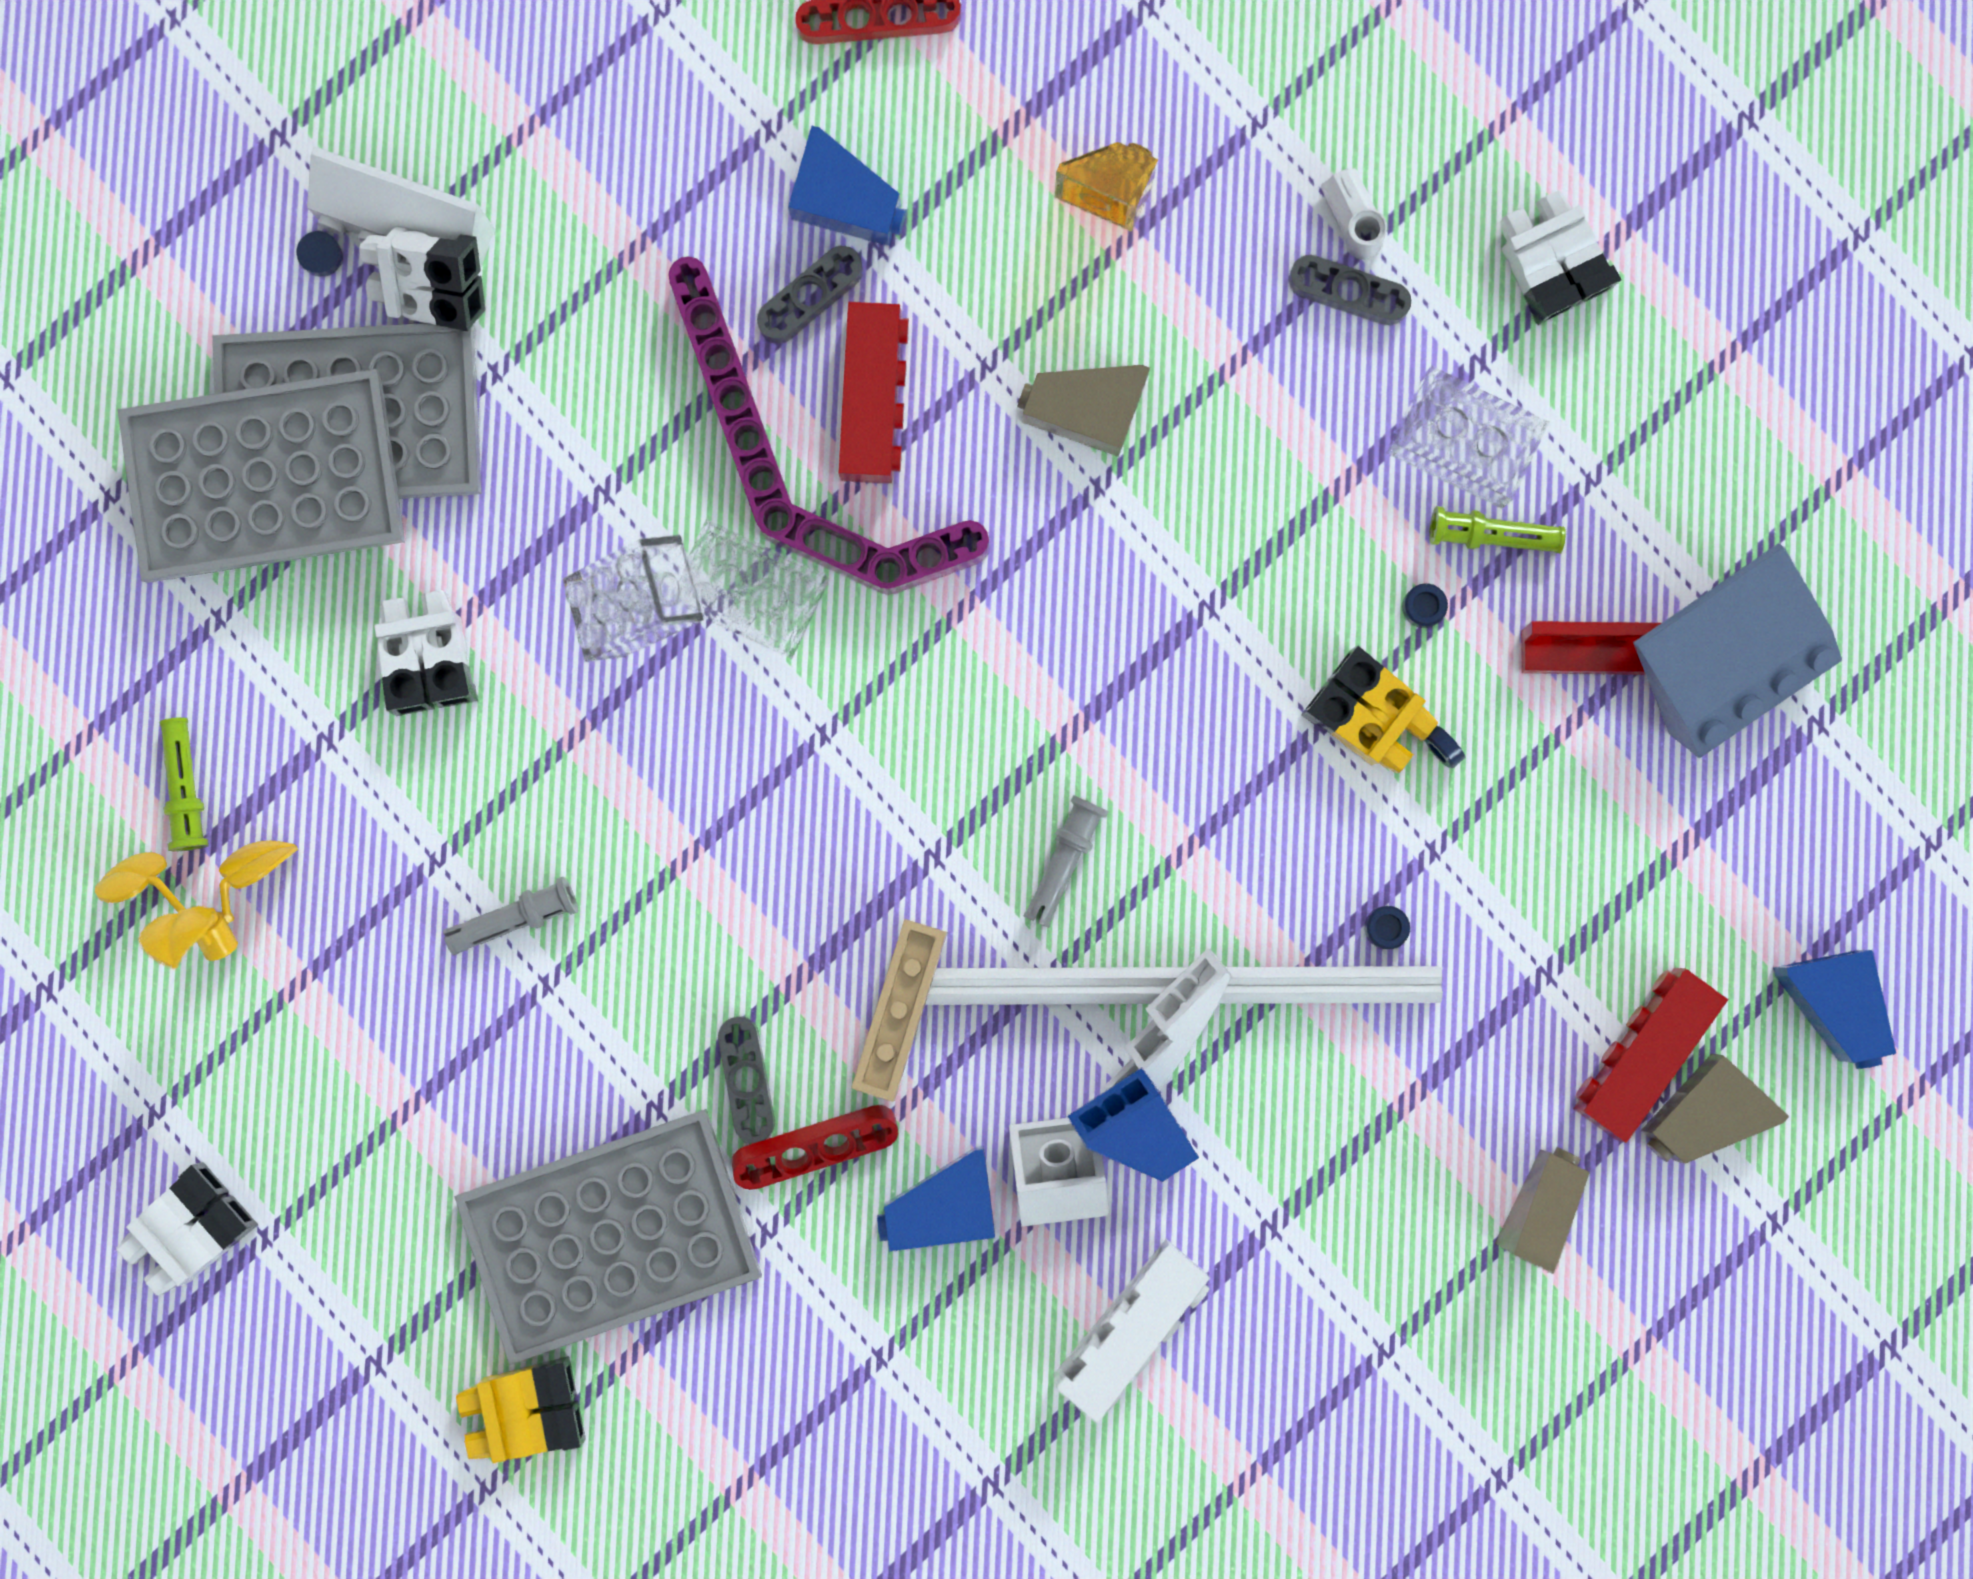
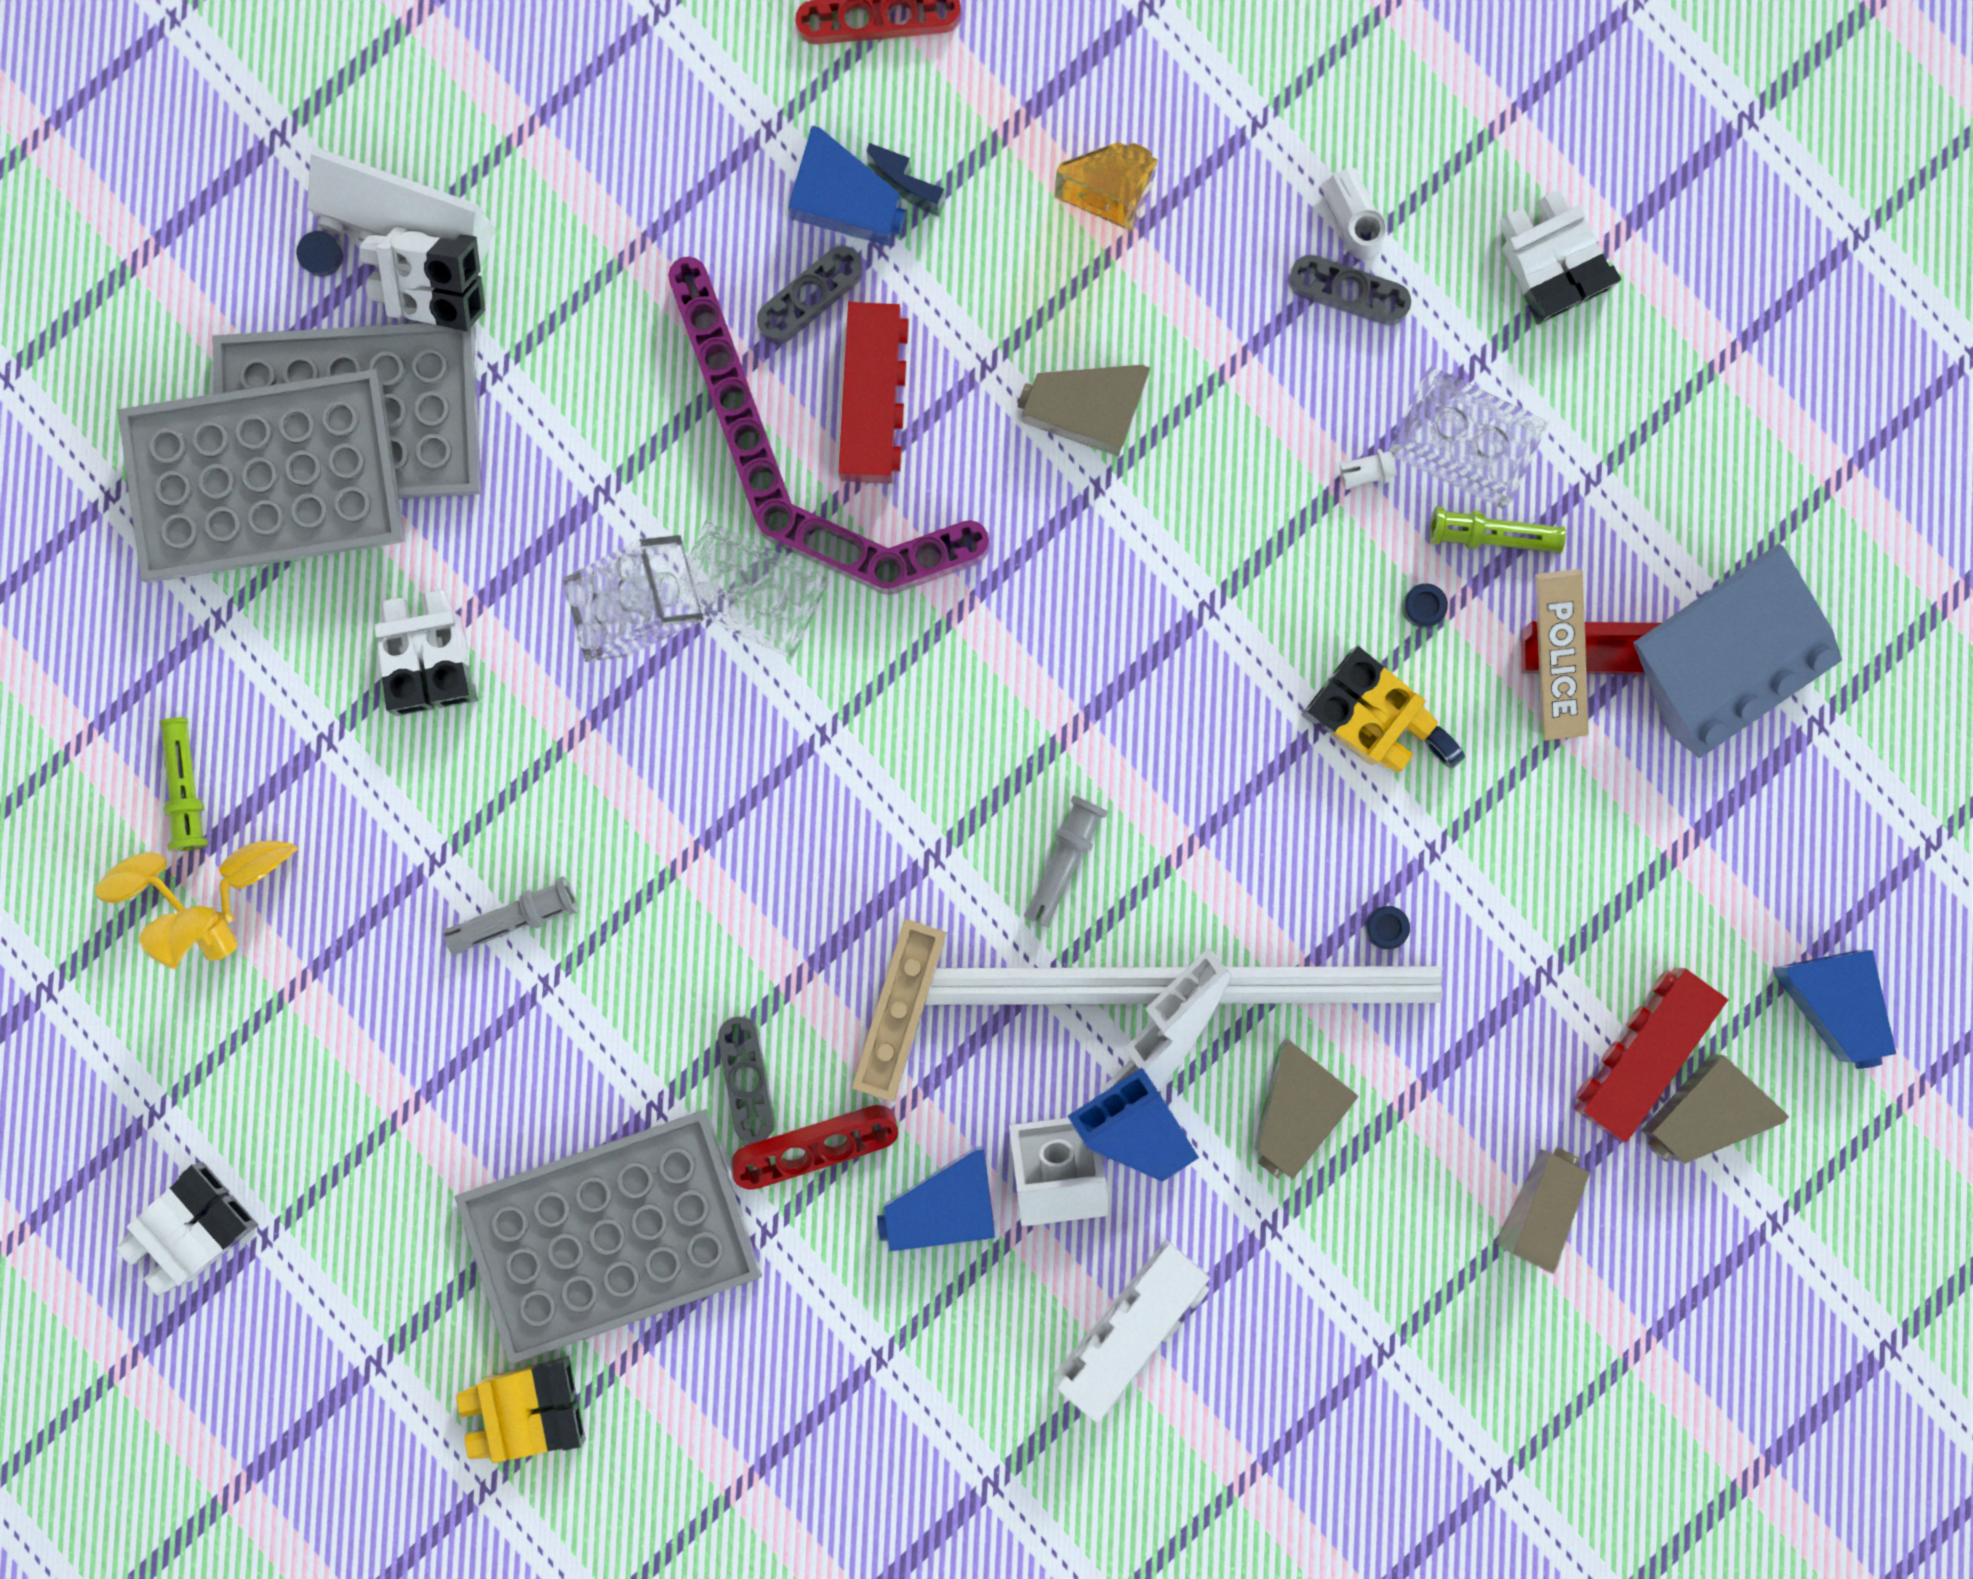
(896, 170): none -> dark blue slope
(1298, 1111): none -> dark tan slope
(1368, 469): none -> white pin
(1562, 654): none -> tan tile

